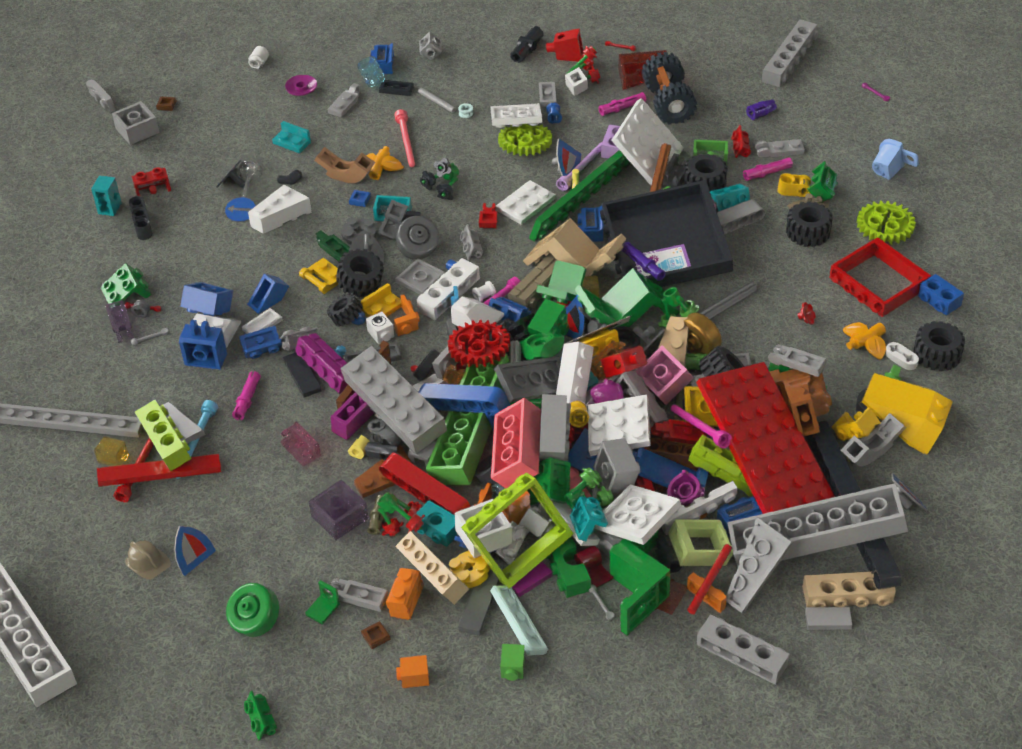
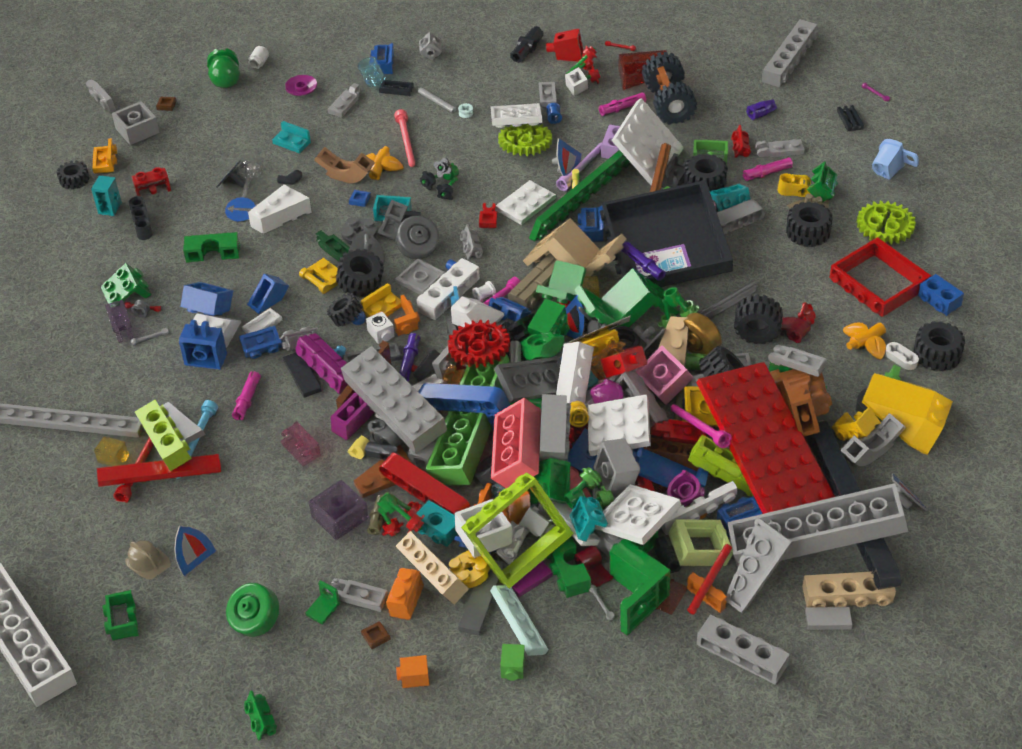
(79, 169): none -> black tyre
(104, 158): none -> light orange bracket
(121, 615): none -> green window
(198, 245): none -> green arch
(223, 68): none -> green tile
(410, 352): none -> dark purple pin
(758, 319): none -> black tyre
(795, 328): none -> dark red panel
(849, 112): none -> black tile

